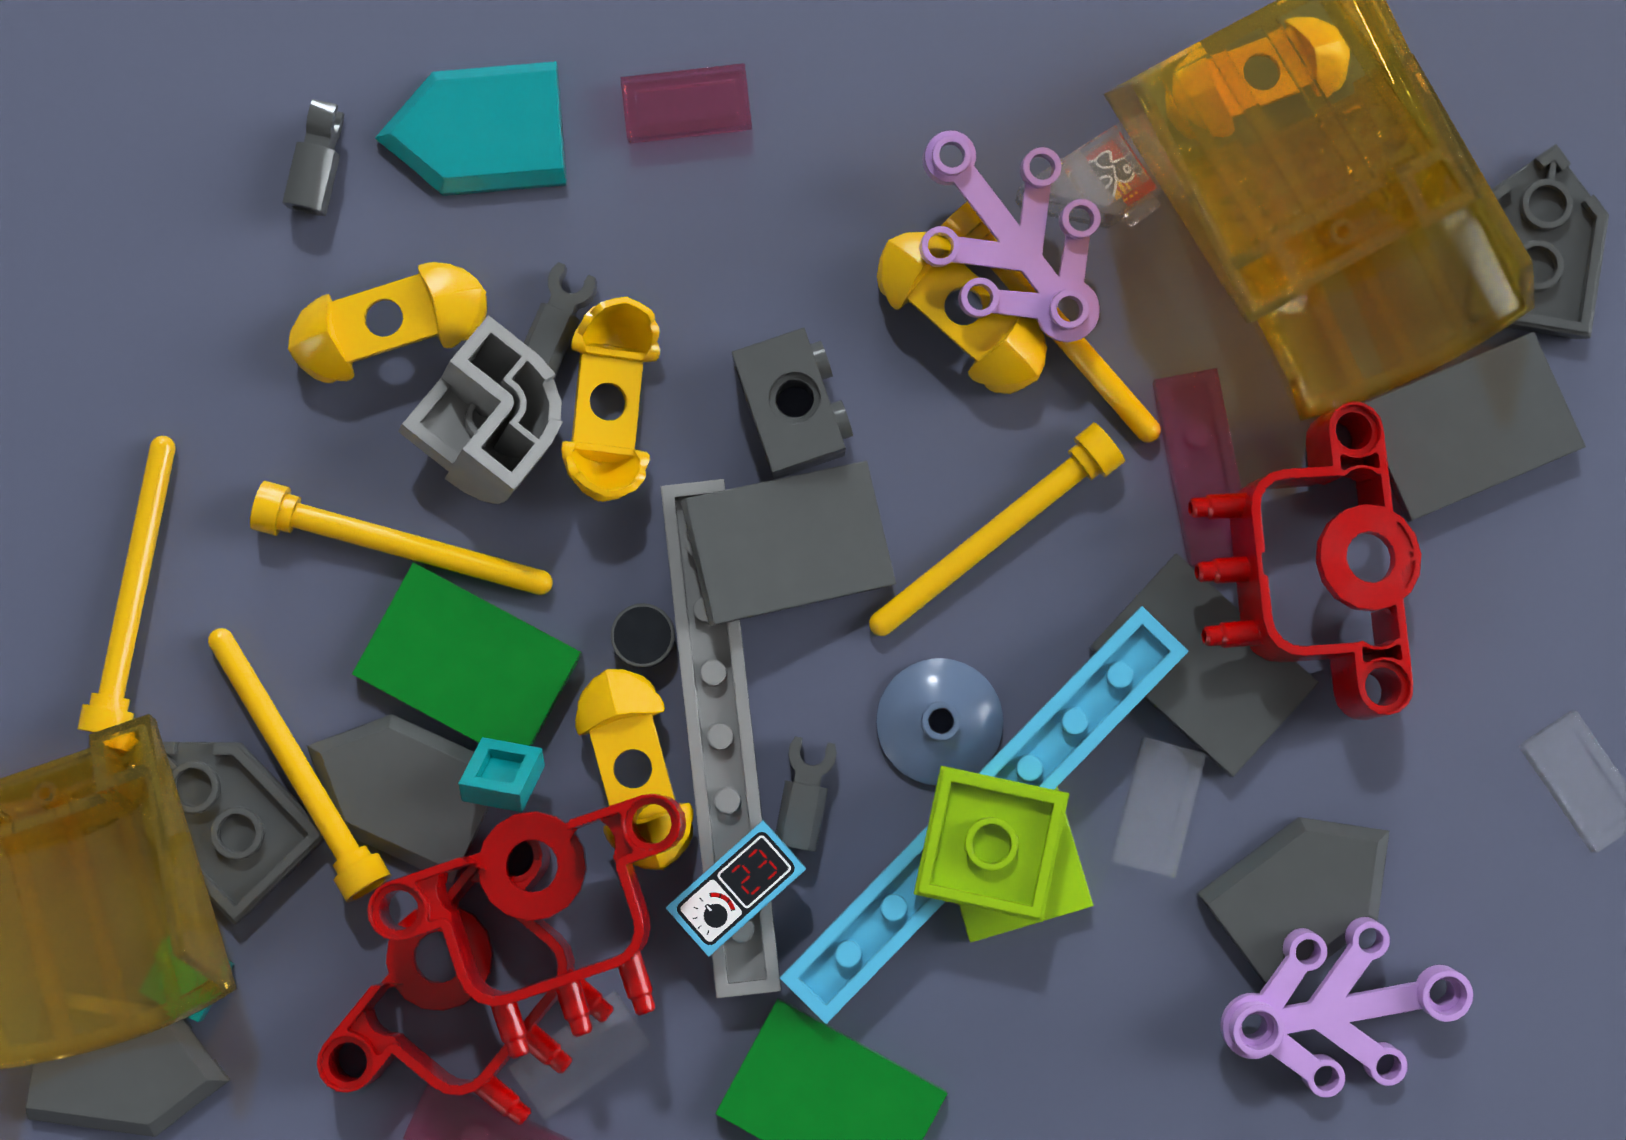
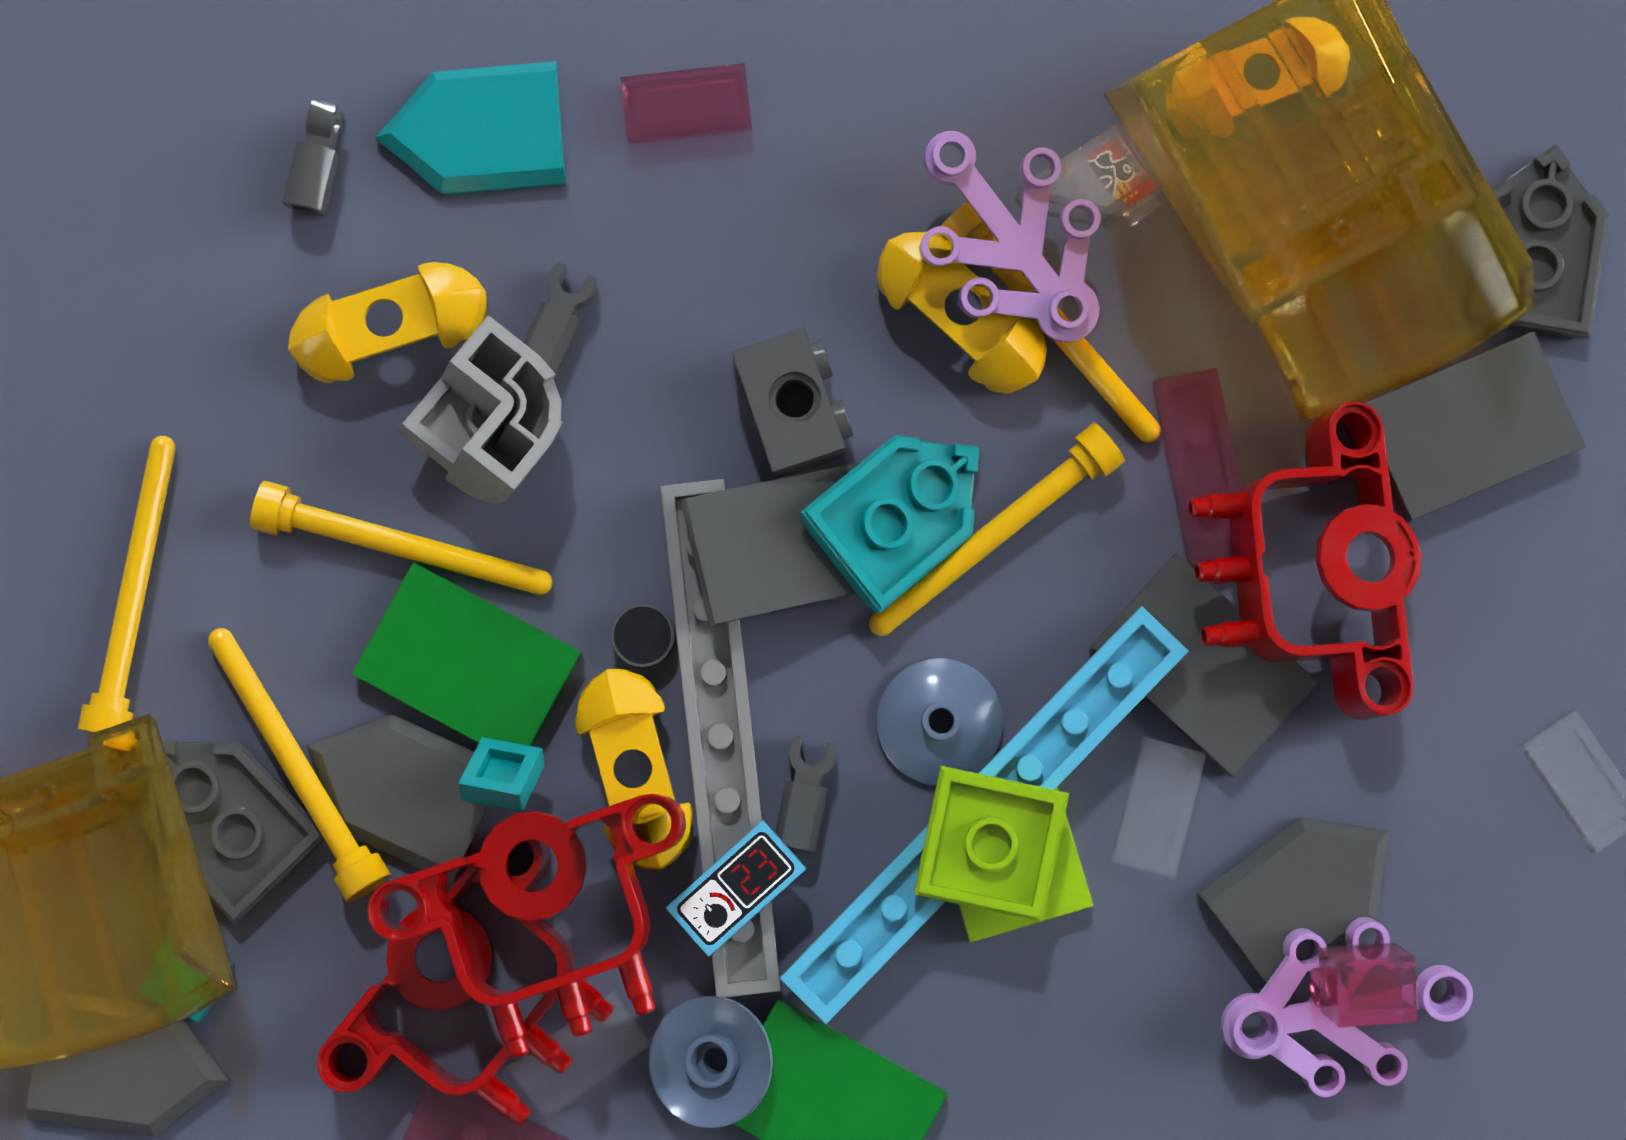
(612, 349): yellow piece -> none
(683, 1066): none -> sand blue dish
(895, 515): none -> teal tile
(1365, 985): none -> clear pink brick

